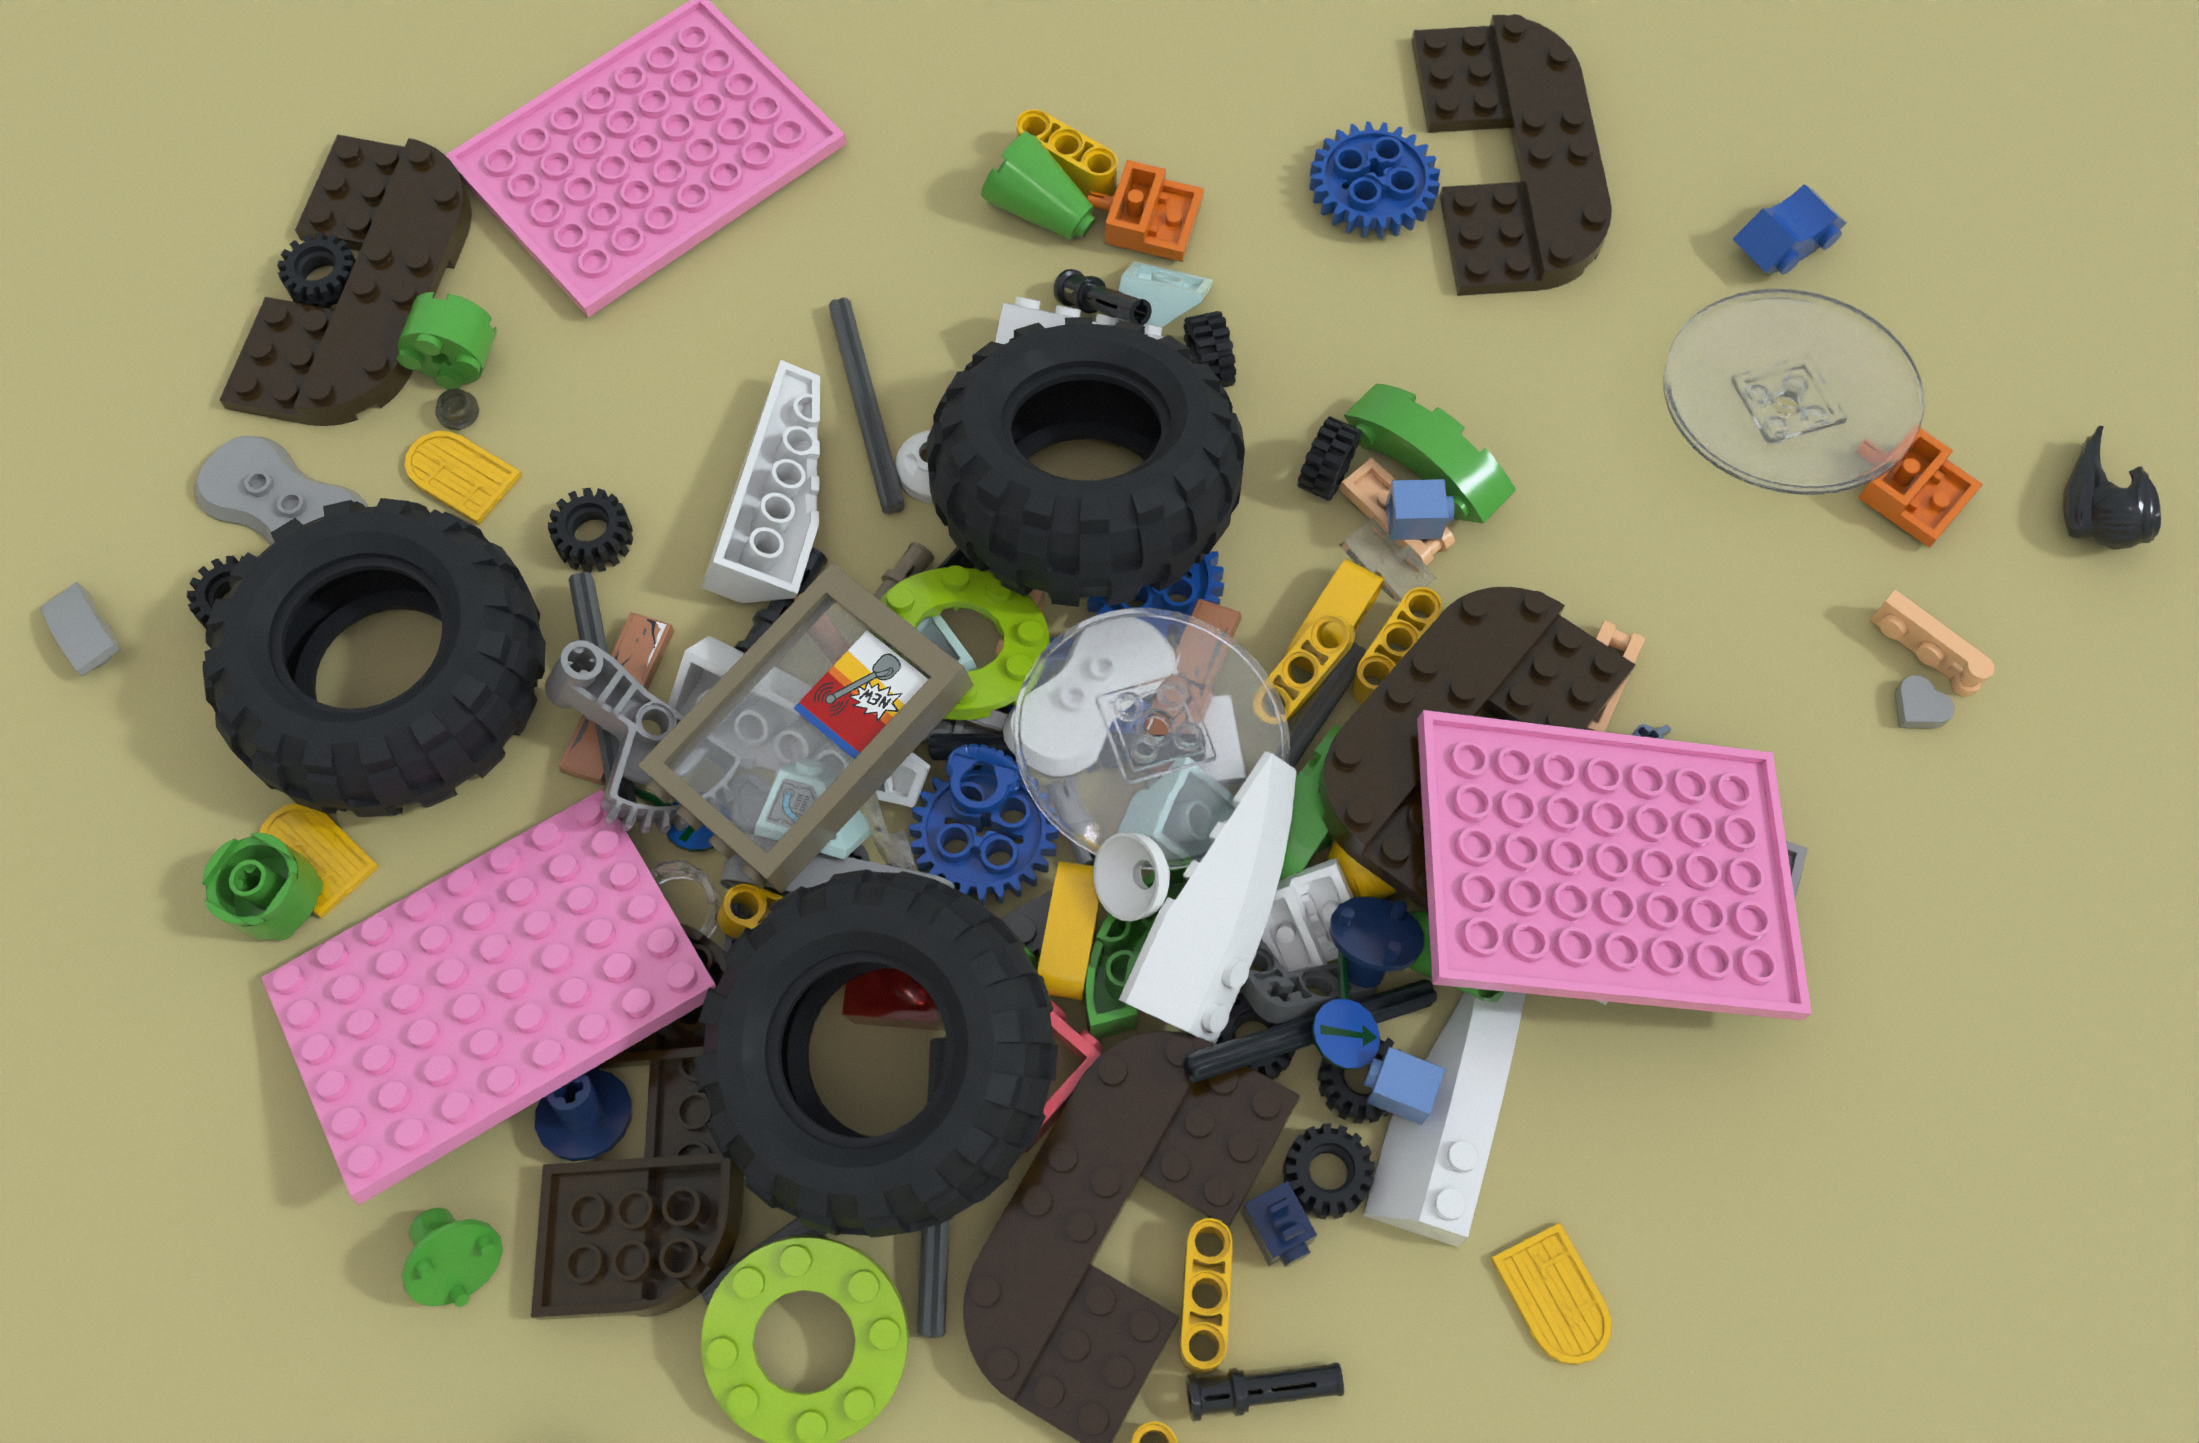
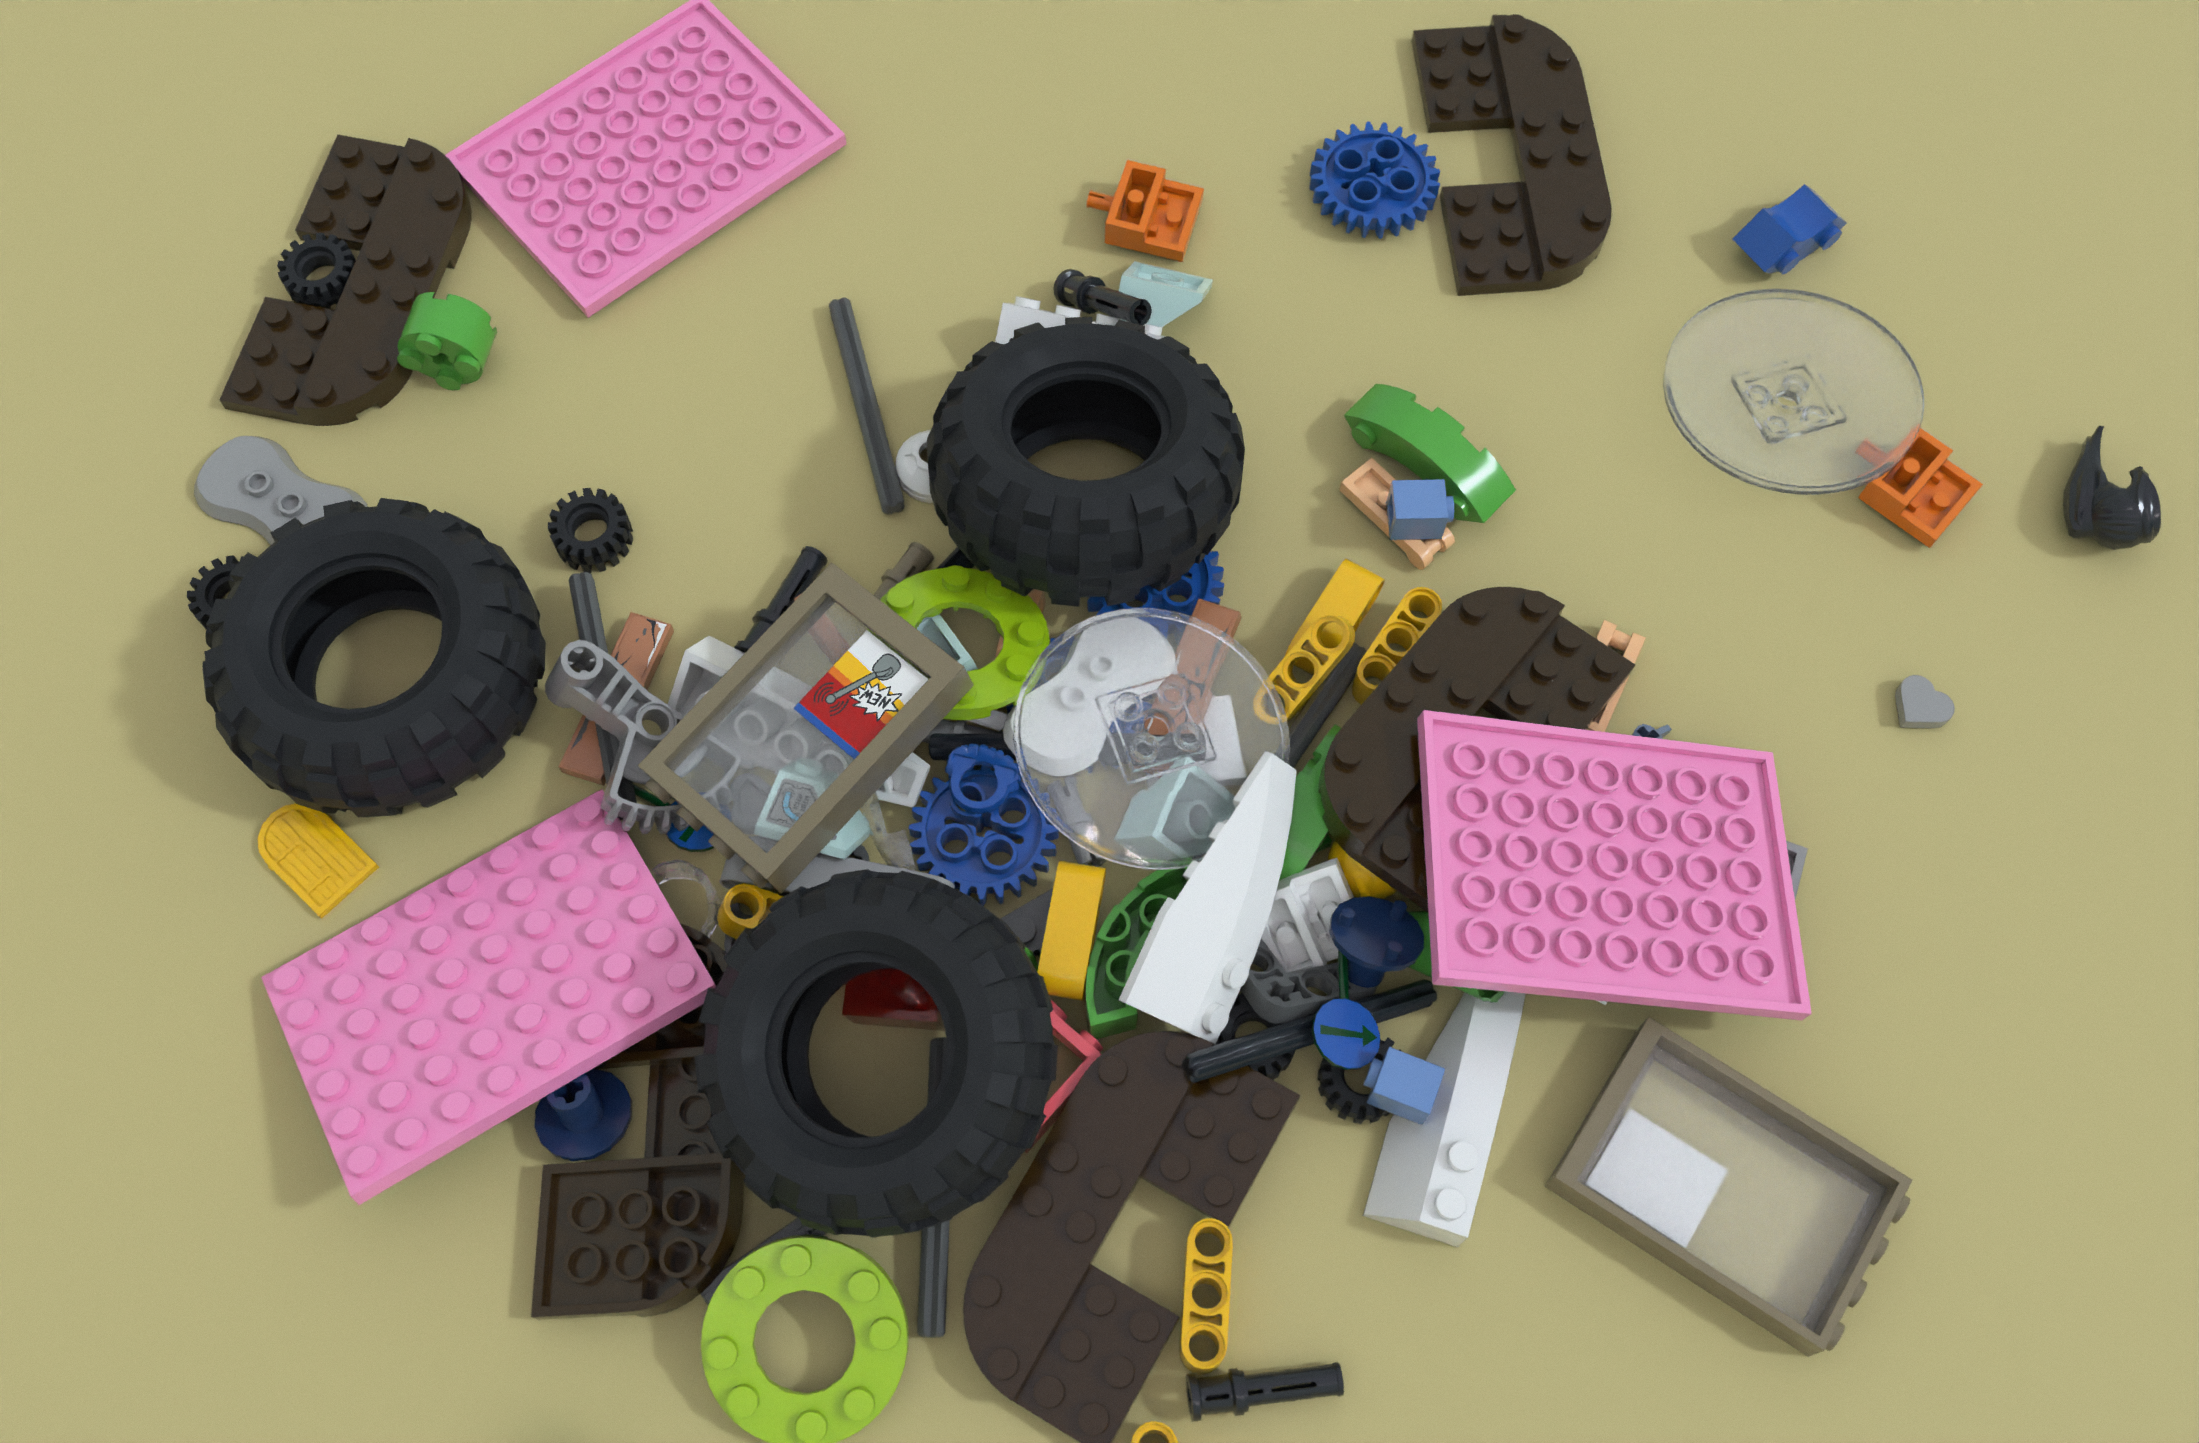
(79, 629): light grey slope -> none
(261, 887): bright green brick -> none
(449, 1258): bright green piece -> none
(452, 401): clear smoke plate -> none
(459, 473): yellow window -> none
(774, 501): white wedge -> none
(1038, 189): bright green cone -> none
(1082, 158): yellow beam -> none
(1120, 880): white piece -> none
(1211, 344): black tyre -> none
(1279, 1225): dark blue brick -> none
(1329, 458): black tyre -> none
(1349, 1150): black tyre -> none
(1385, 557): clear slope -> none
(1556, 1296): yellow window -> none
(1732, 1188): none -> clear window
(1934, 644): light nougat plate -> none

